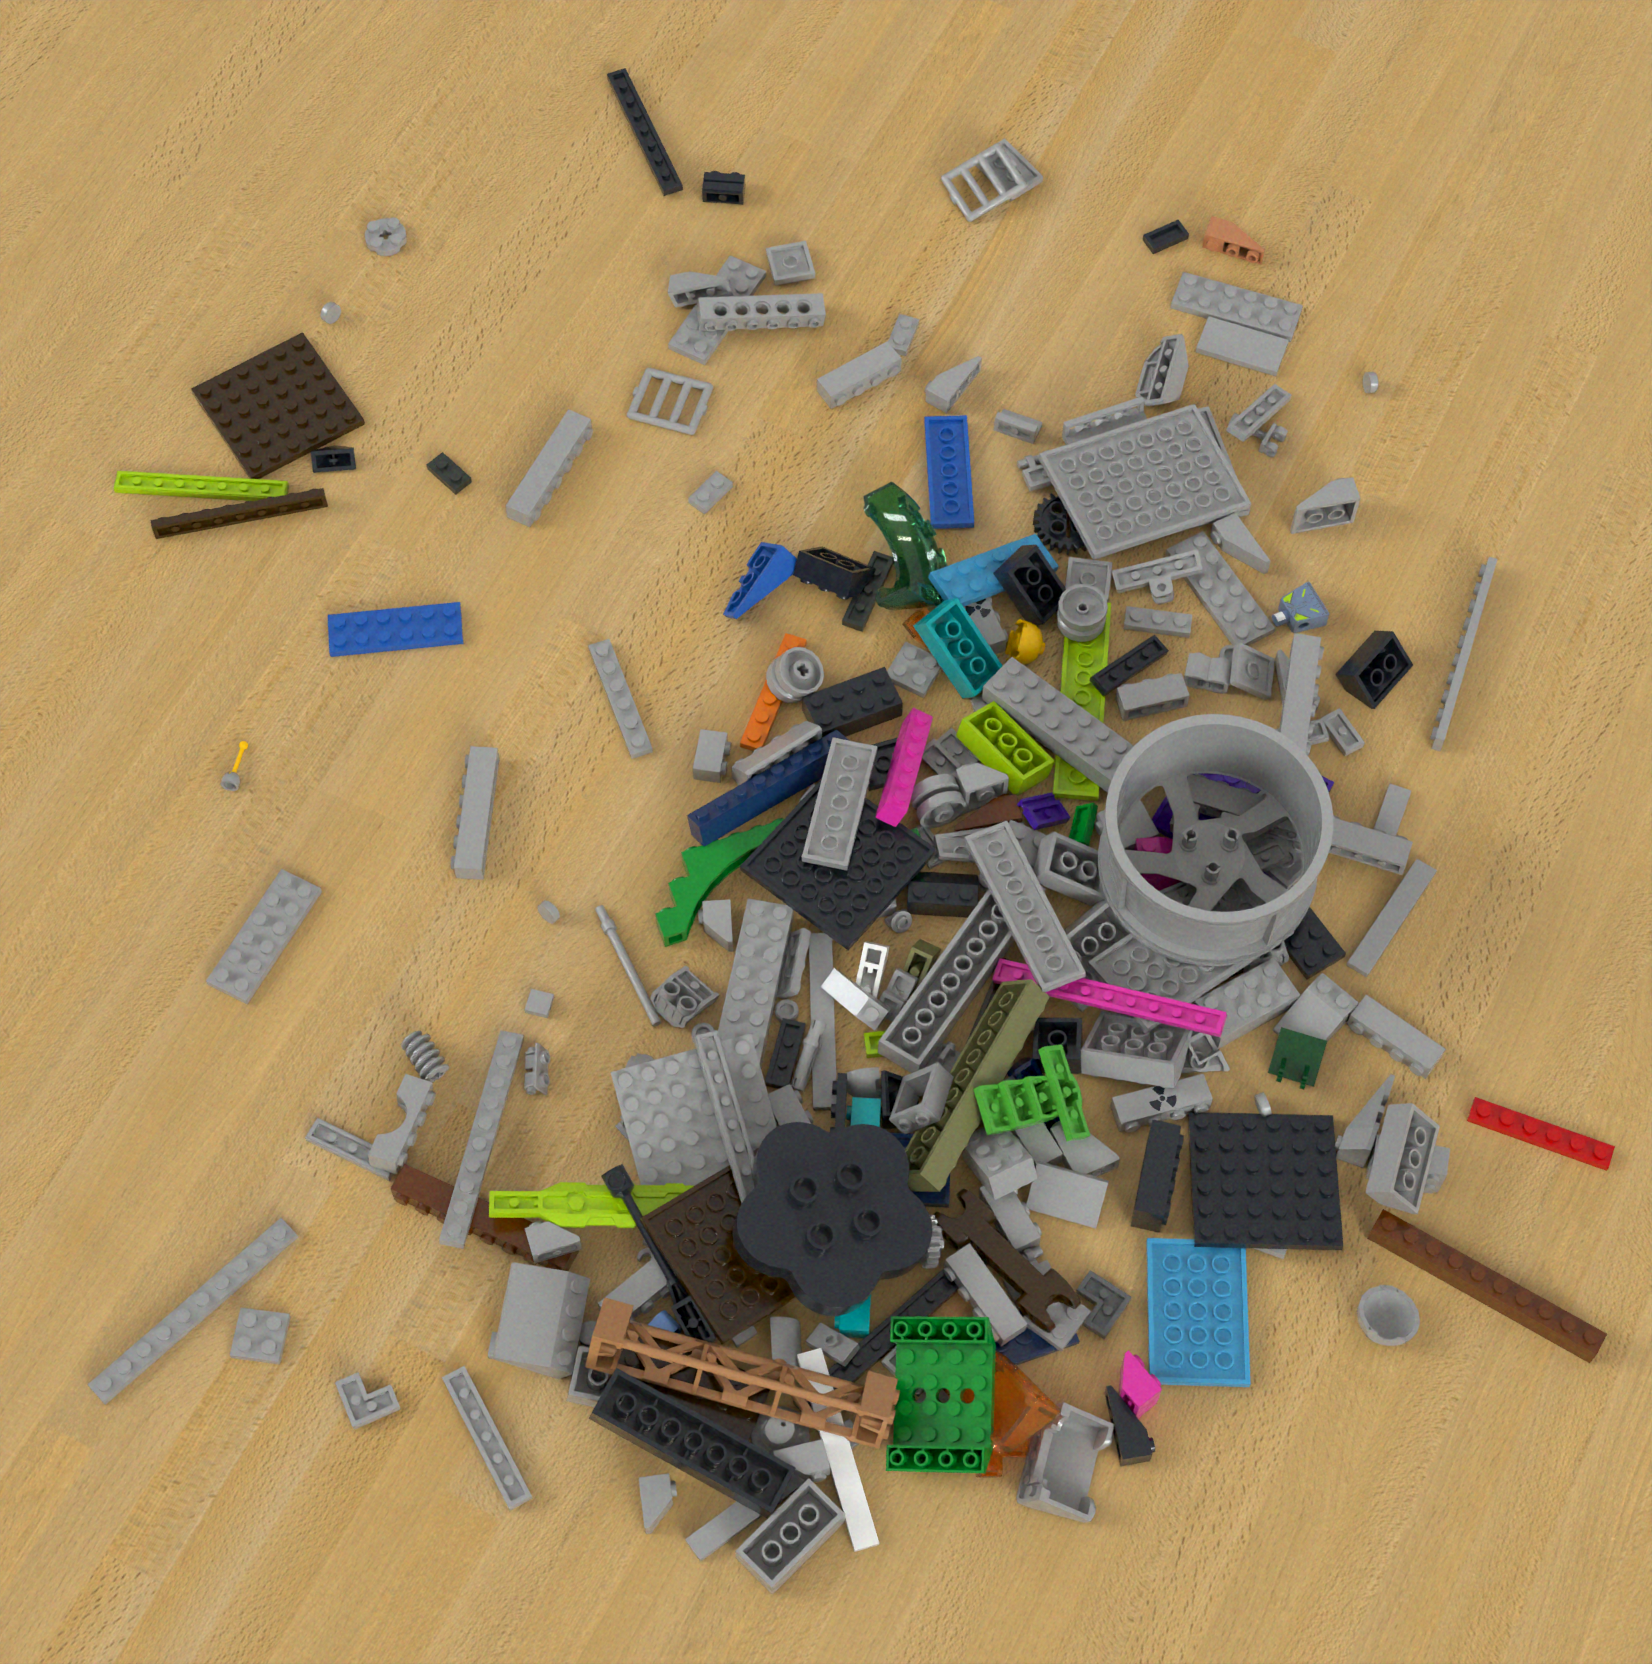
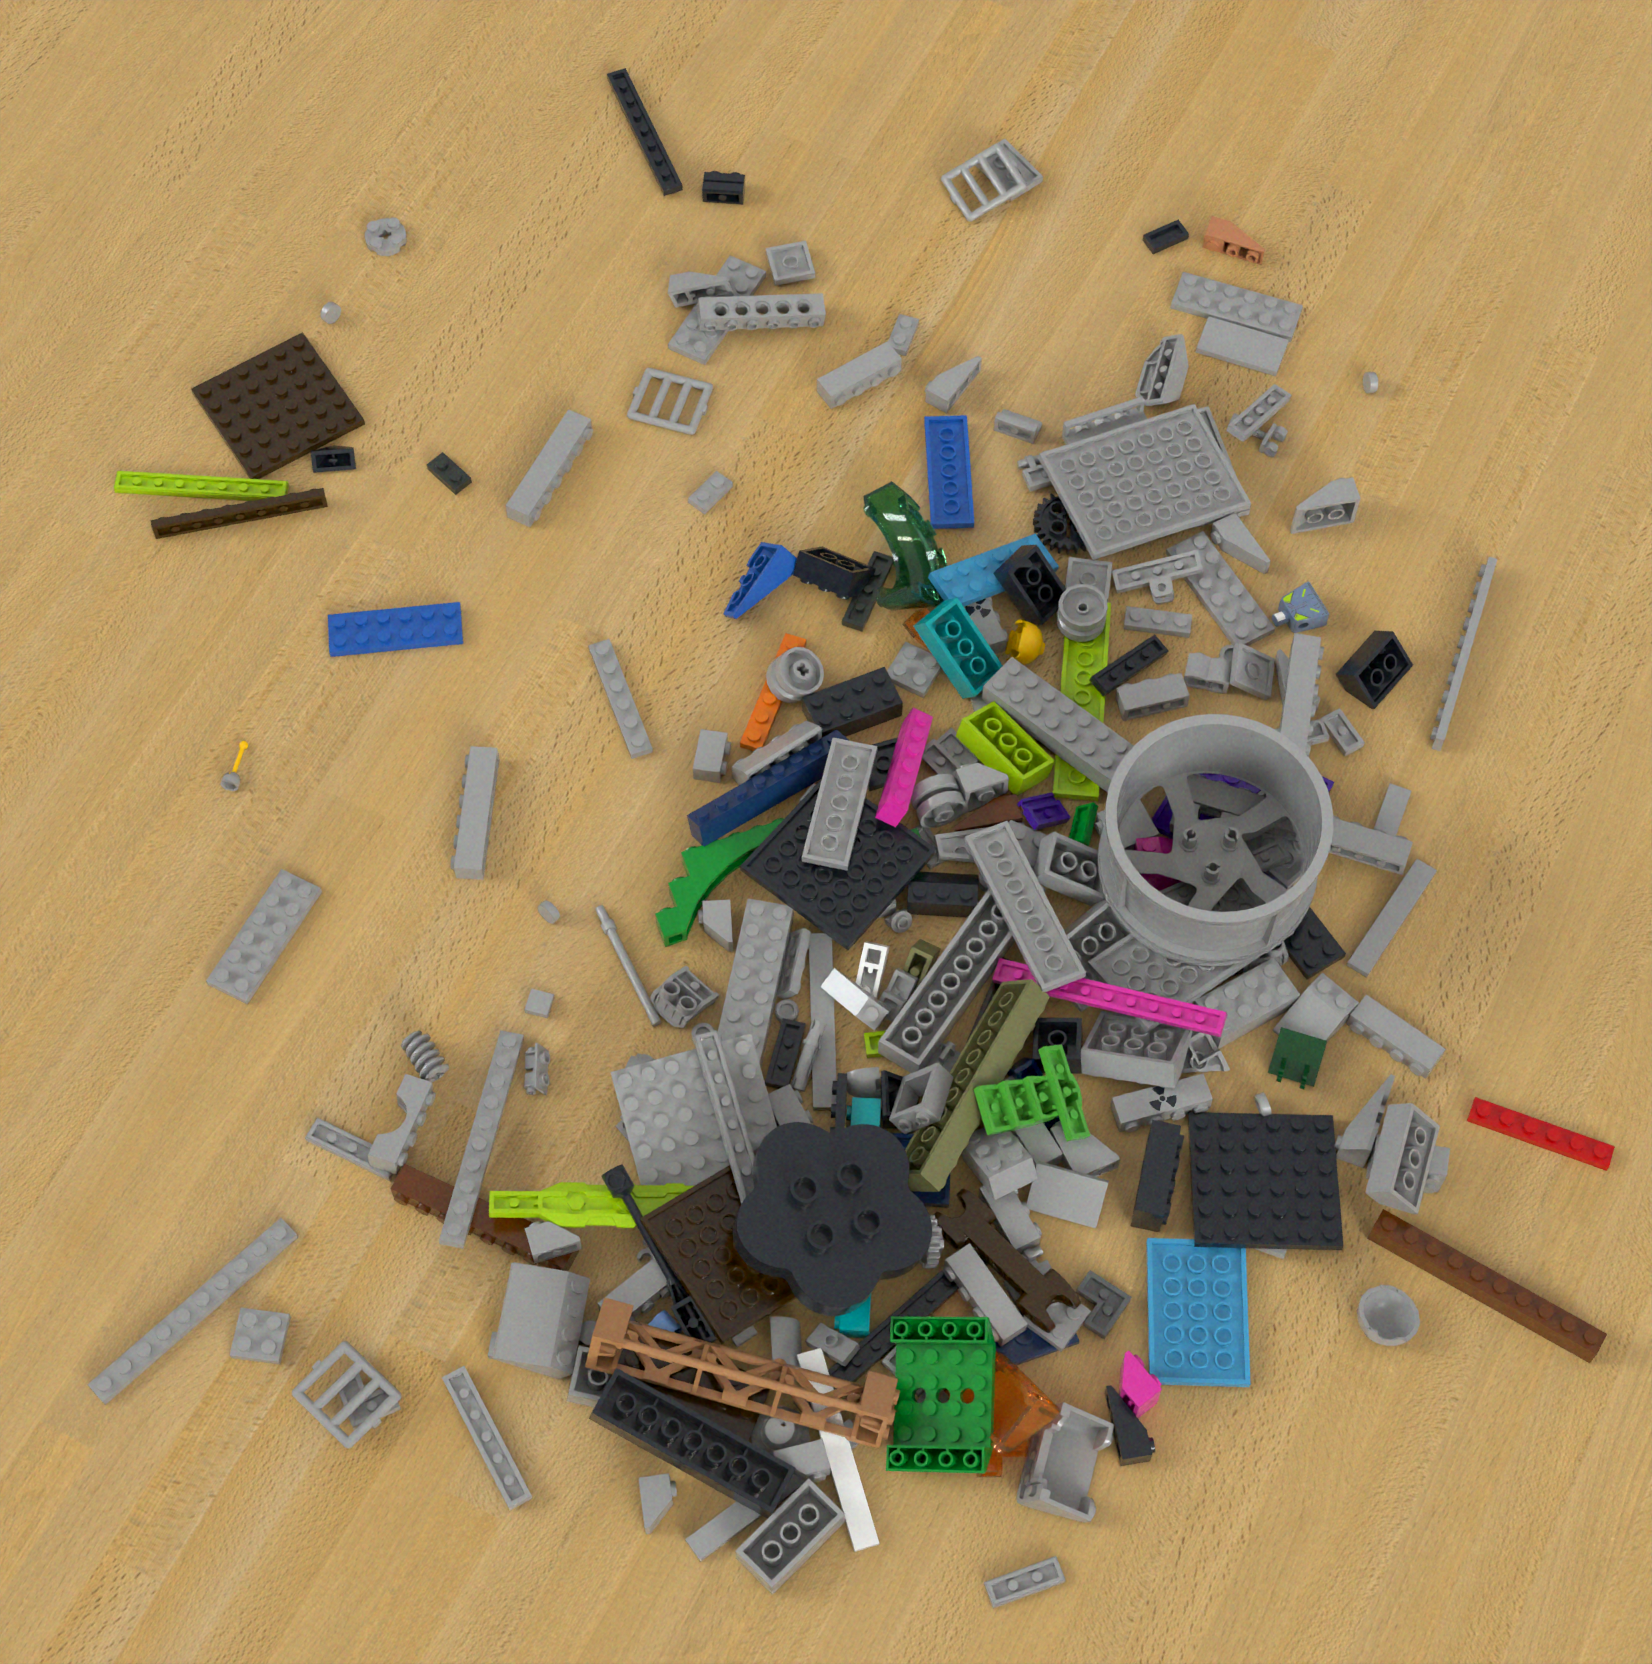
(332, 1425): none -> light grey bar
(1024, 1582): none -> light grey tile

